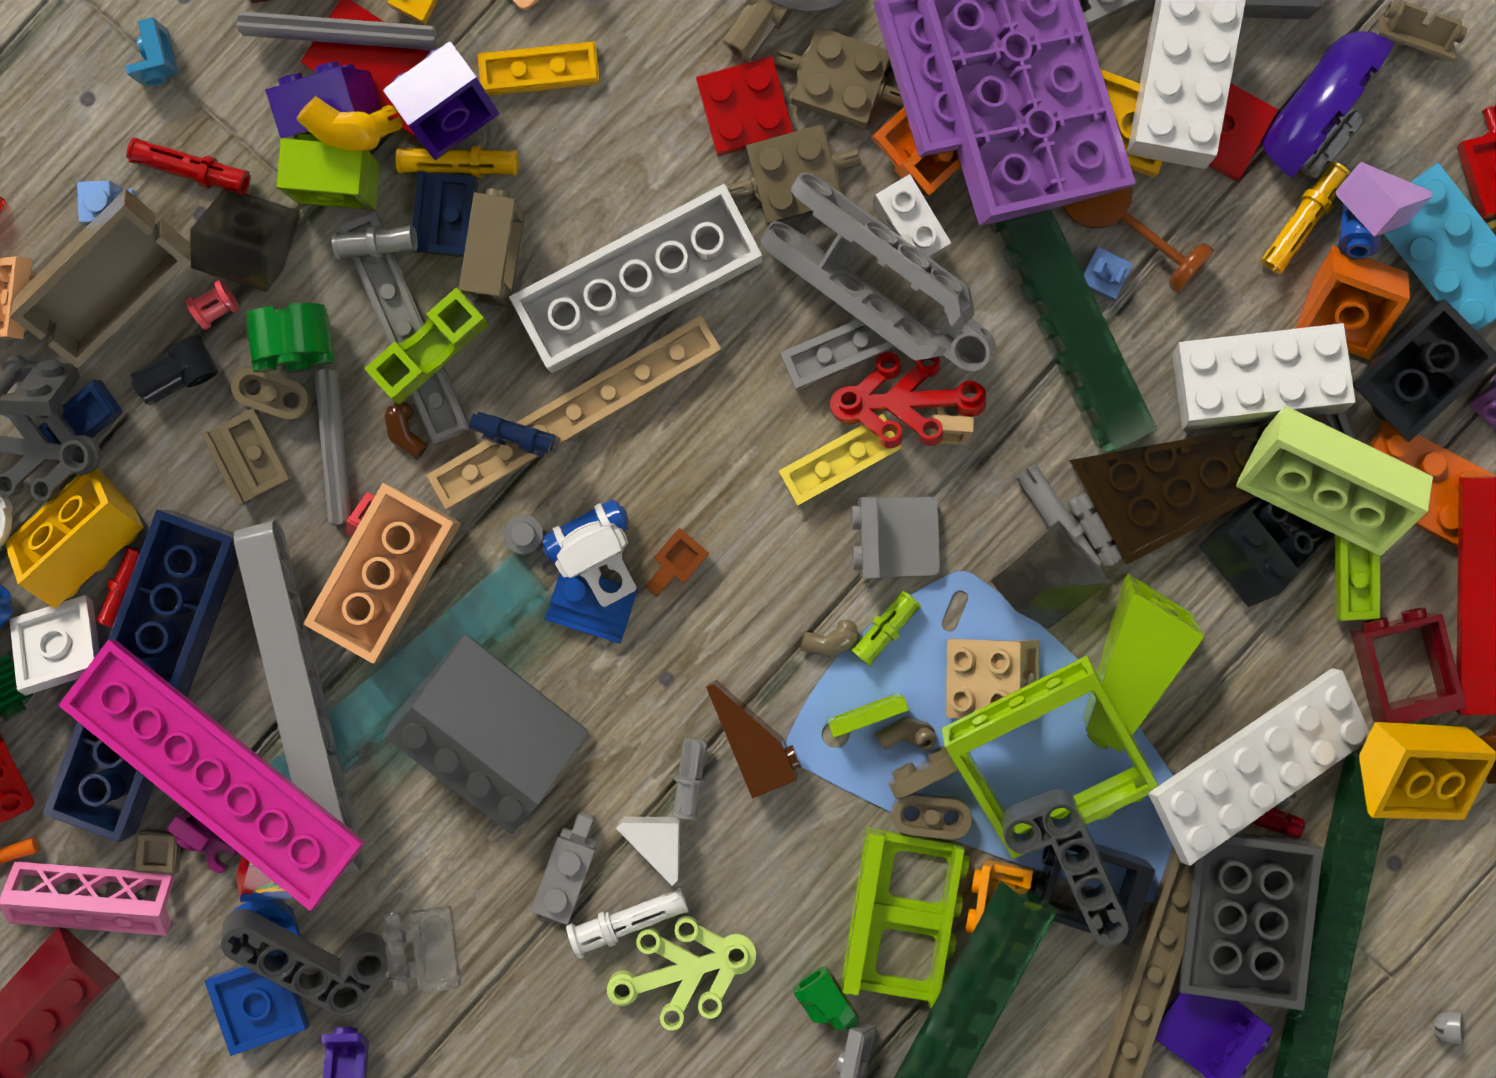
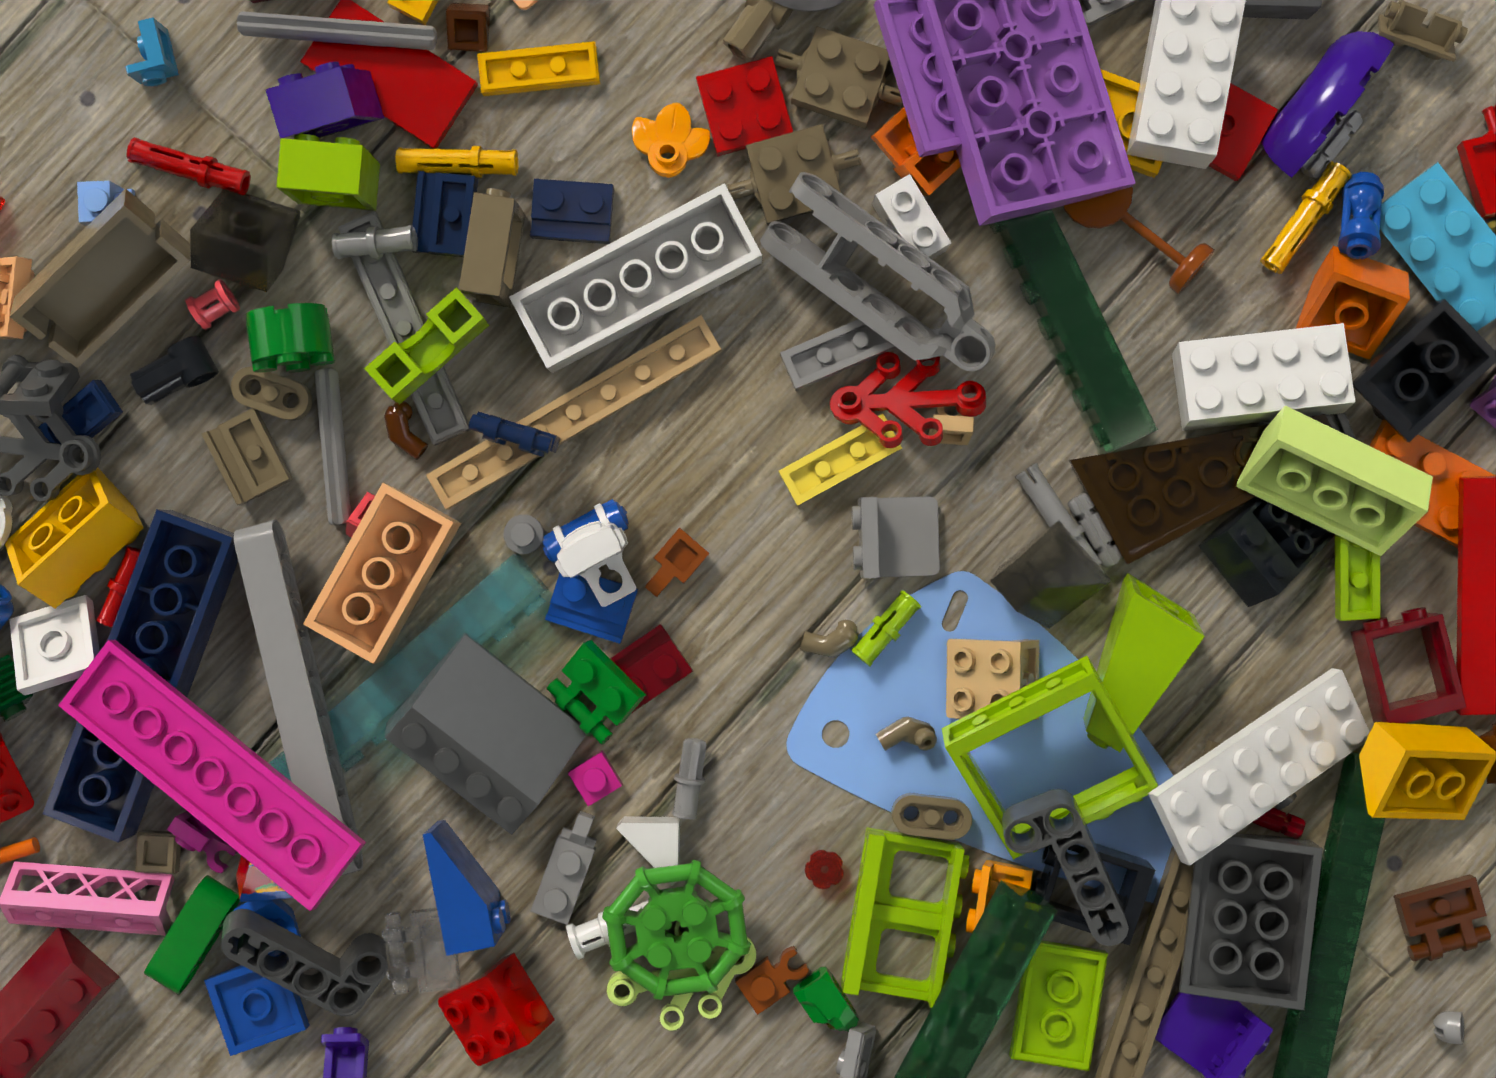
(192, 935): none -> green beam
(348, 129): yellow arm -> none
(441, 100): brick -> none
(464, 894): none -> blue slope
(468, 26): none -> reddish brown slope
(496, 1011): none -> red bracket
(572, 211): none -> dark blue plate
(595, 778): none -> dark pink plate
(603, 684): none -> green plate
(653, 663): none -> dark red plate
(672, 135): none -> light orange plate
(672, 951): none -> bright green plate
(756, 746): reddish brown slope -> none
(767, 982): none -> dark orange plate
(817, 861): none -> clear red plate
(867, 714): lime tile -> none
(911, 779): dark tan plate -> none
(1059, 1006): none -> lime tile
(1106, 273): medium blue tile -> none
(1381, 199): lavender slope -> none
(1438, 907): none -> reddish brown plate

